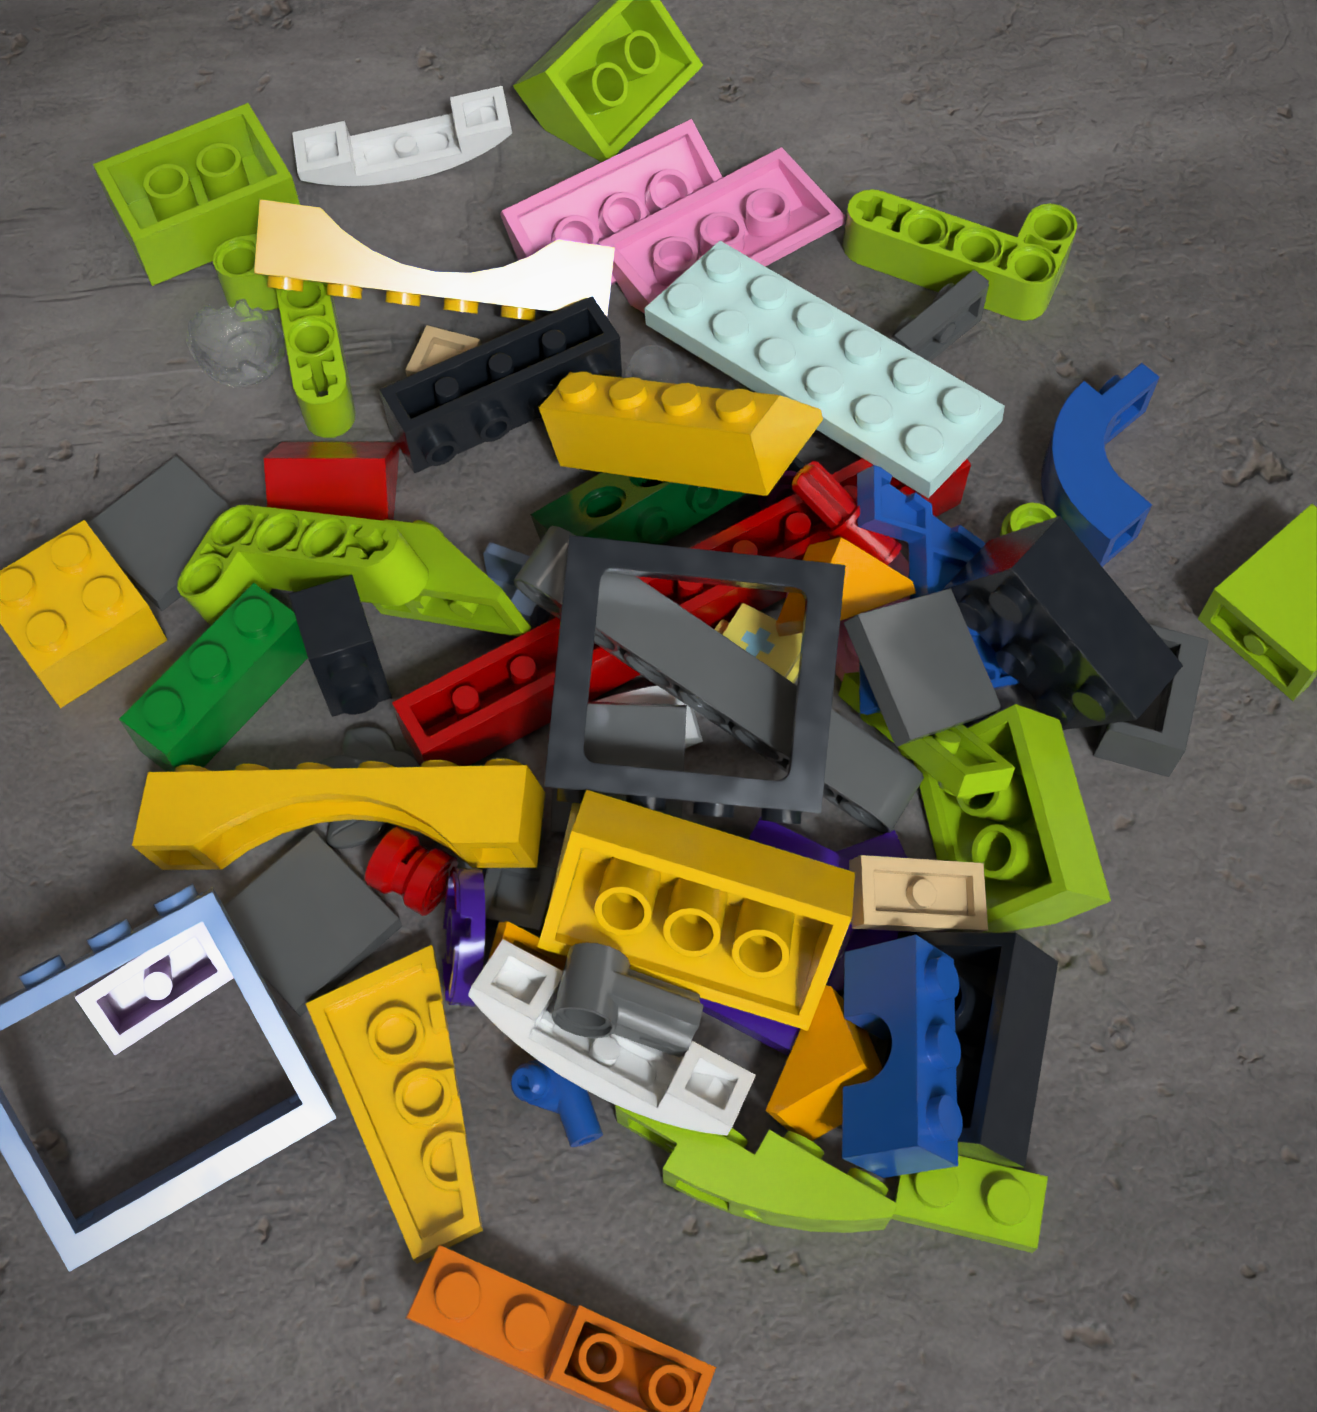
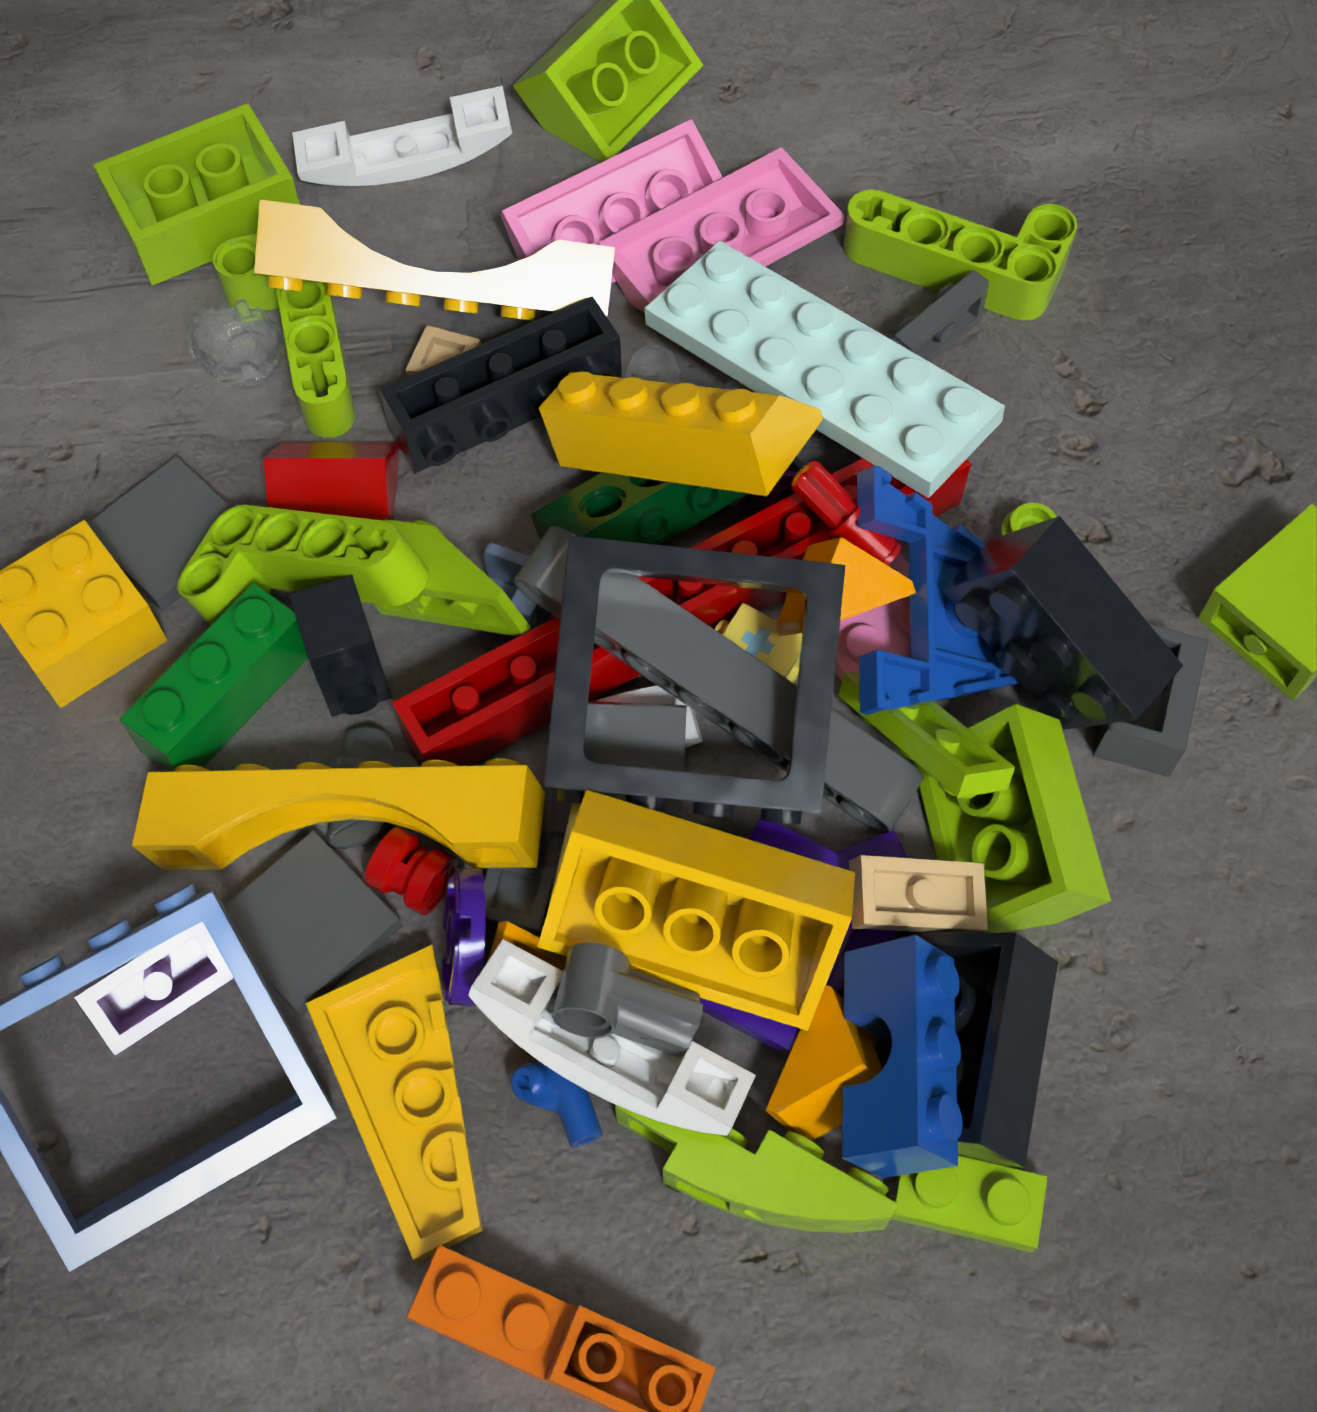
(922, 666): dark grey tile -> none
(1076, 470): blue arch -> none

